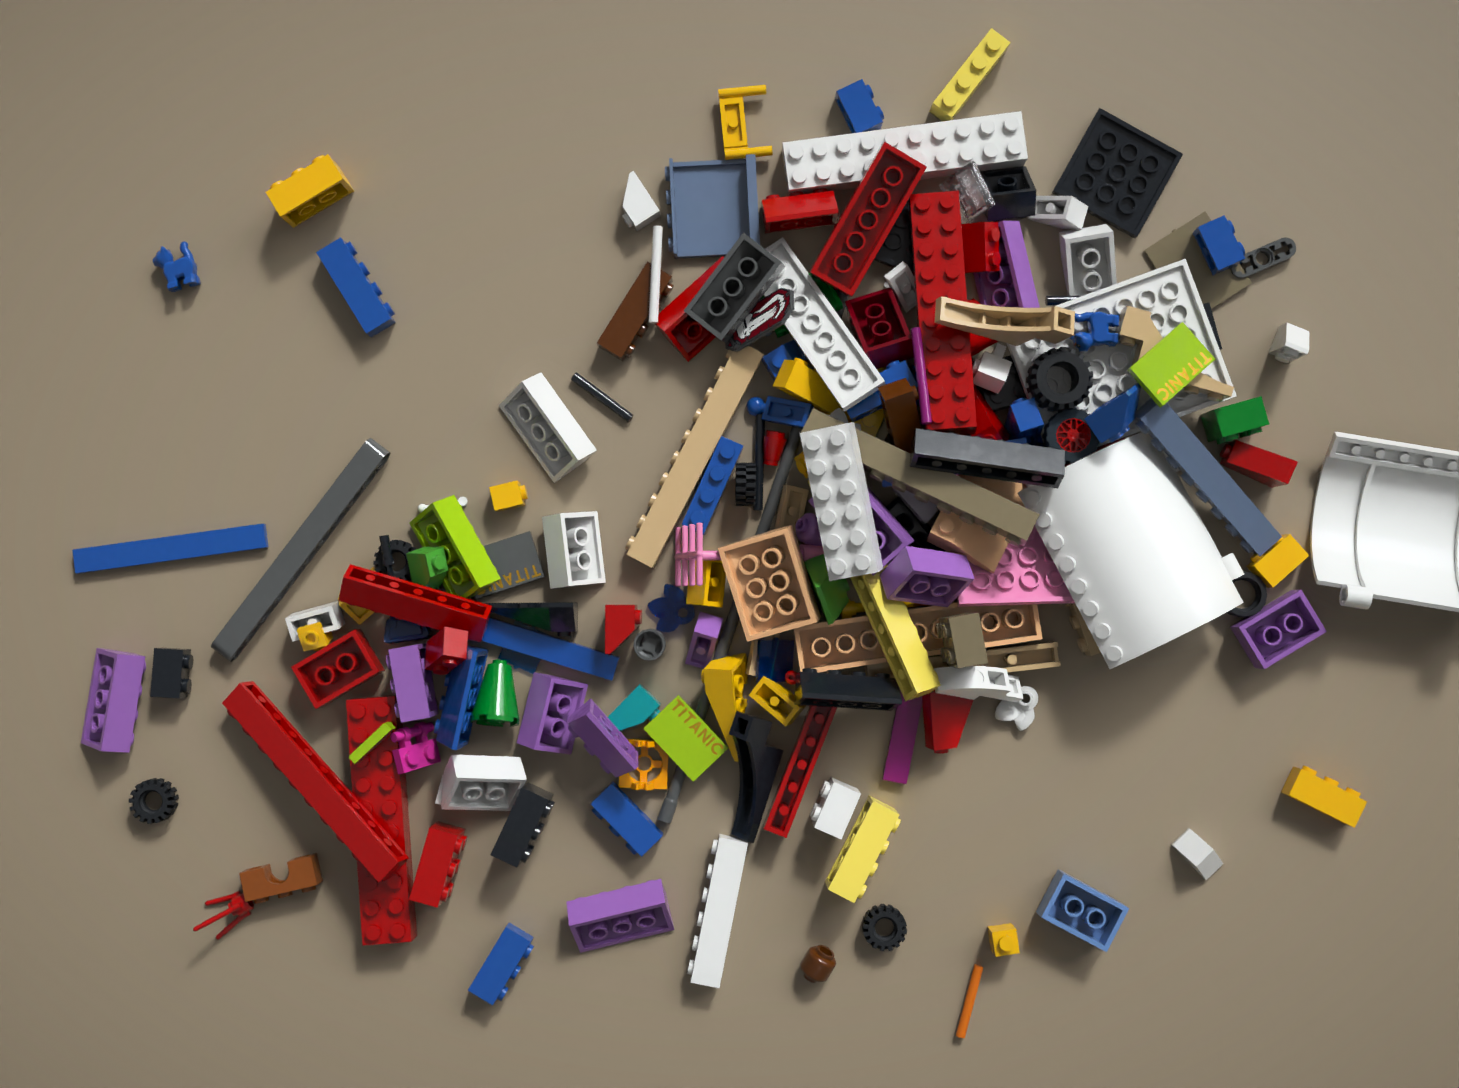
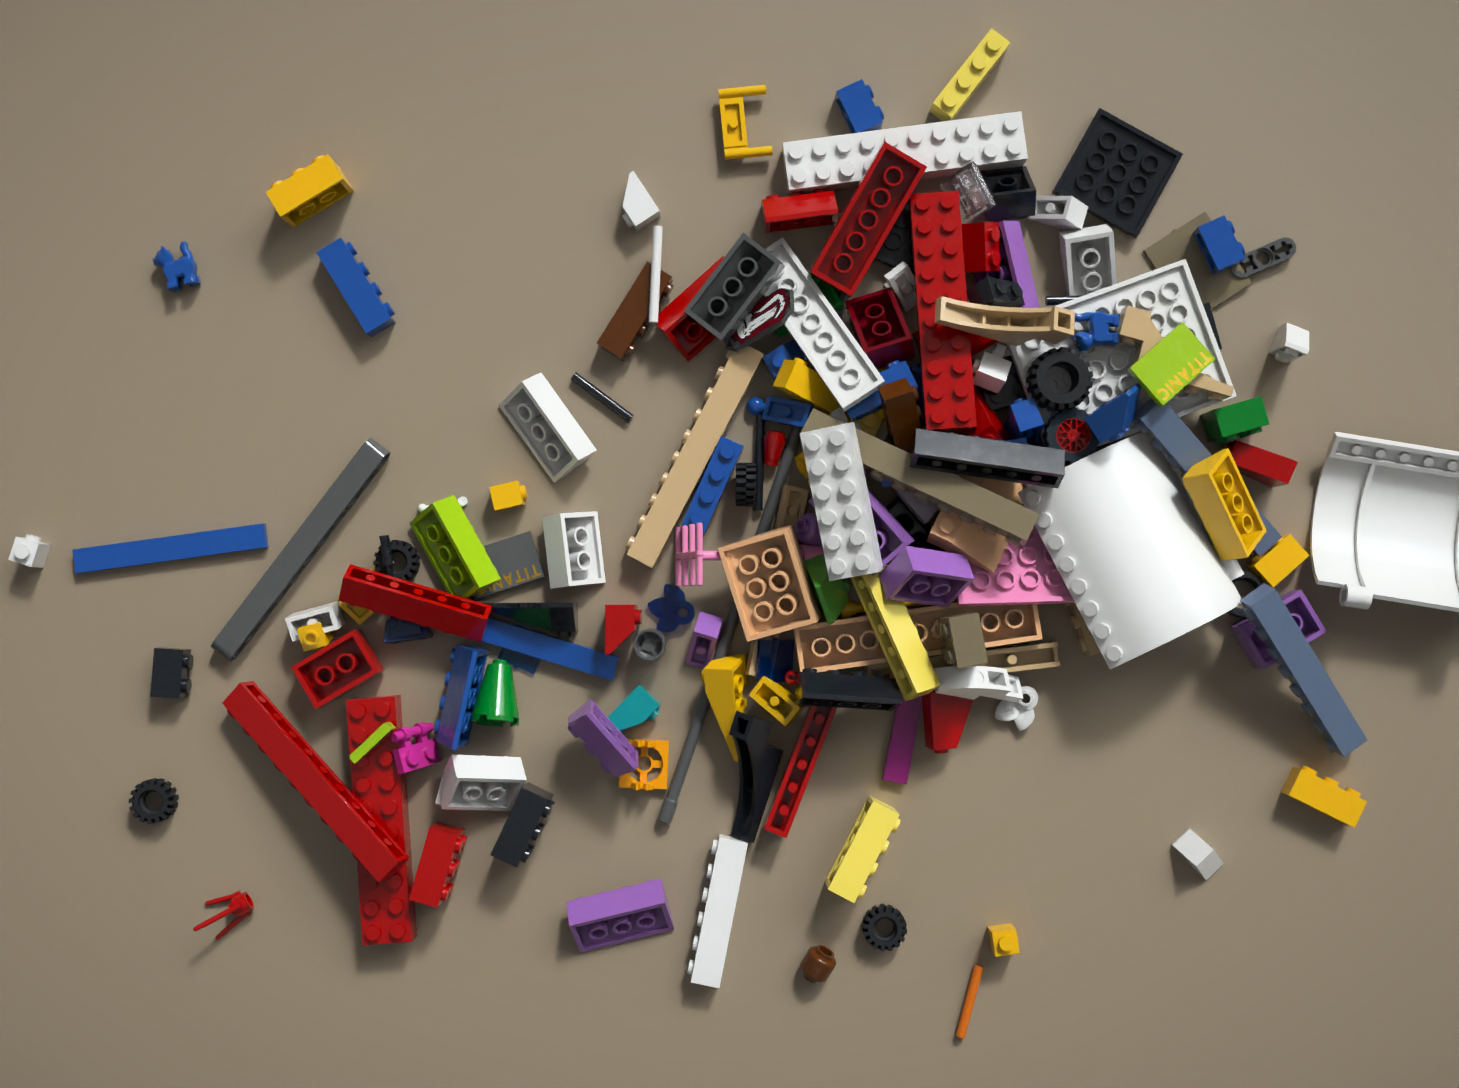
(29, 551): none -> white brick
(113, 700): medium lavender slope -> none
(260, 883): dark orange arch -> none
(412, 683): medium lavender brick -> none
(428, 566): bright green slope -> none
(446, 650): red brick -> none
(502, 964): blue brick -> none
(547, 713): medium lavender slope -> none
(626, 819): blue brick -> none
(686, 738): lime tile -> none
(711, 205): sand blue panel -> none
(712, 590): yellow brick -> none
(834, 807): white brick -> none
(921, 376): magenta bar -> none
(996, 293): none -> black brick
(1082, 910): medium blue brick -> none
(1225, 505): none -> yellow slope
(1303, 669): none -> sand blue brick

